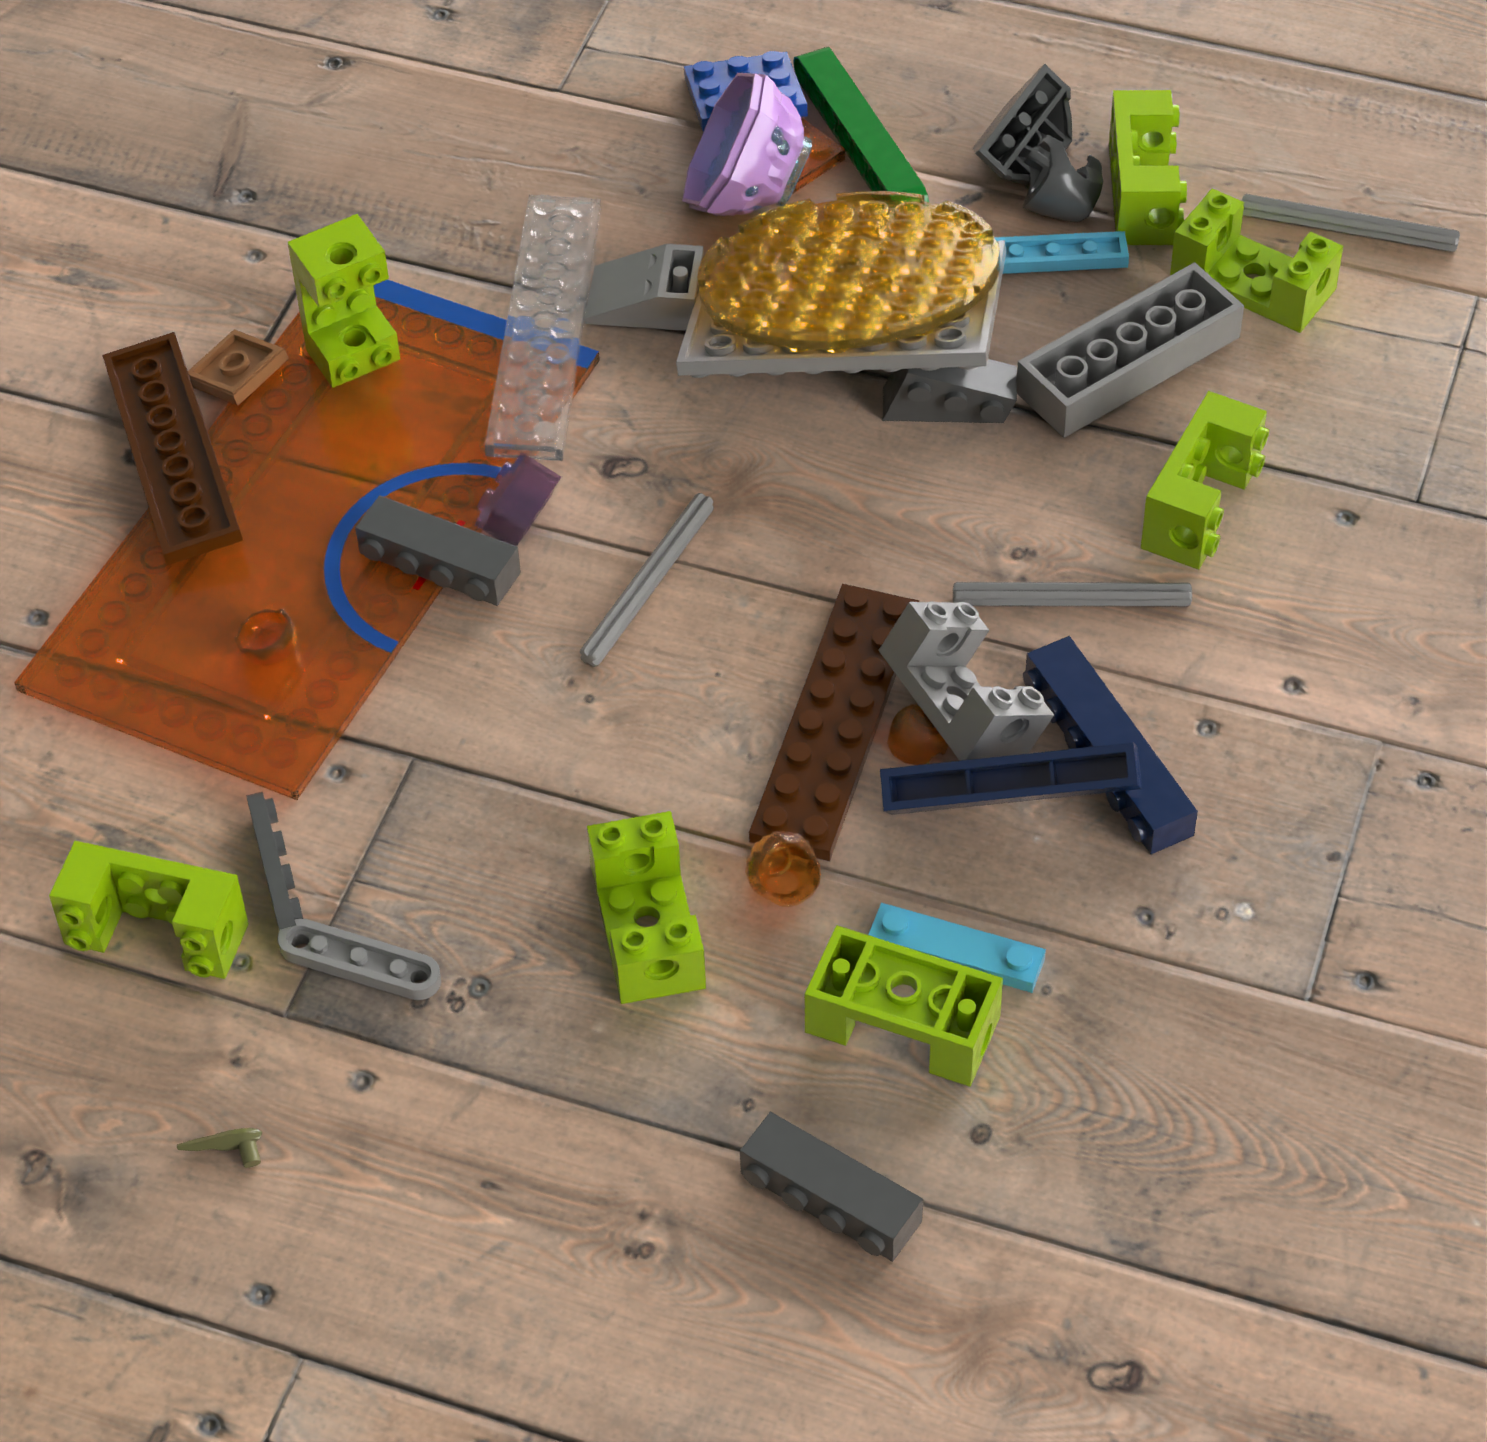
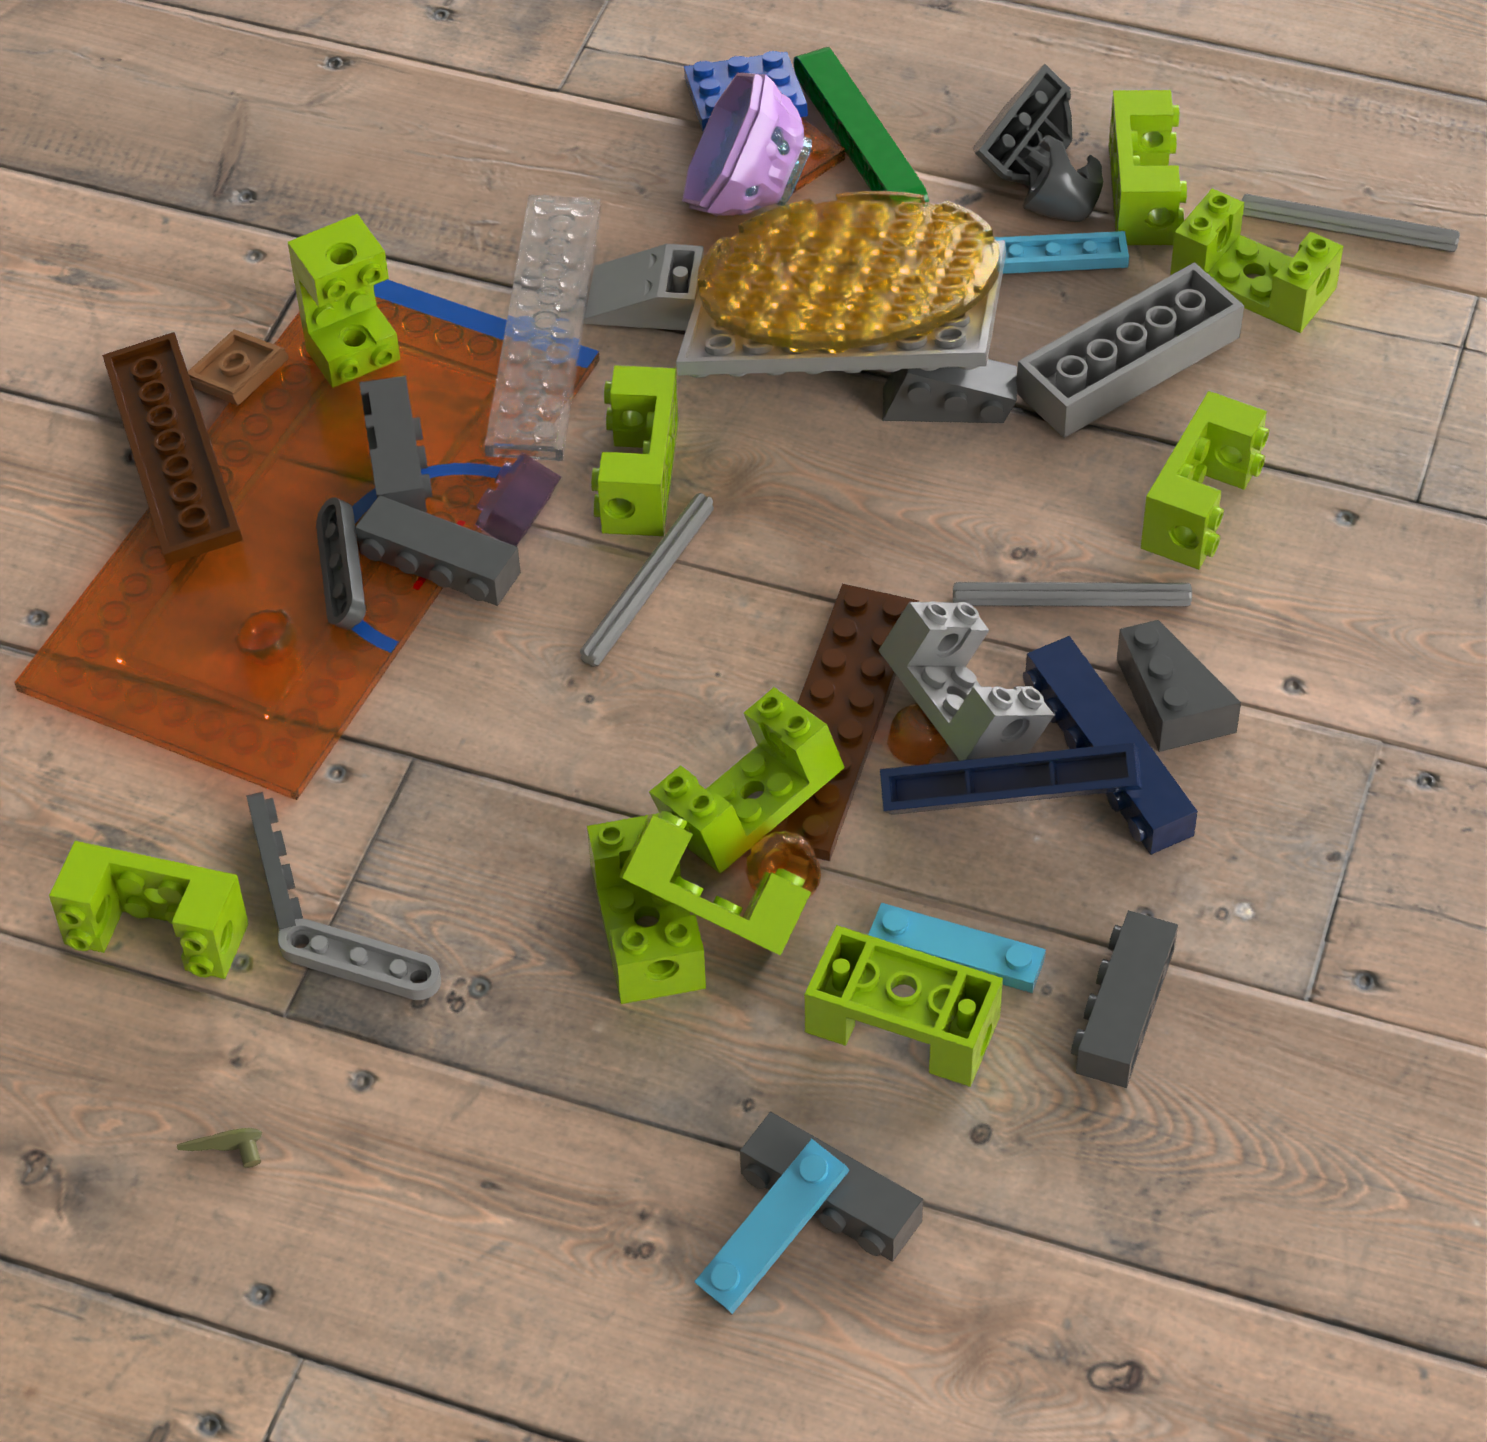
(340, 564): none -> dark grey plate
(393, 443): none -> dark grey wedge
(635, 485): none -> lime plate
(771, 910): none -> lime plate
(772, 1226): none -> medium azure plate
(788, 764): none -> lime plate
(1125, 999): none -> dark grey brick
(1173, 688): none -> dark grey wedge

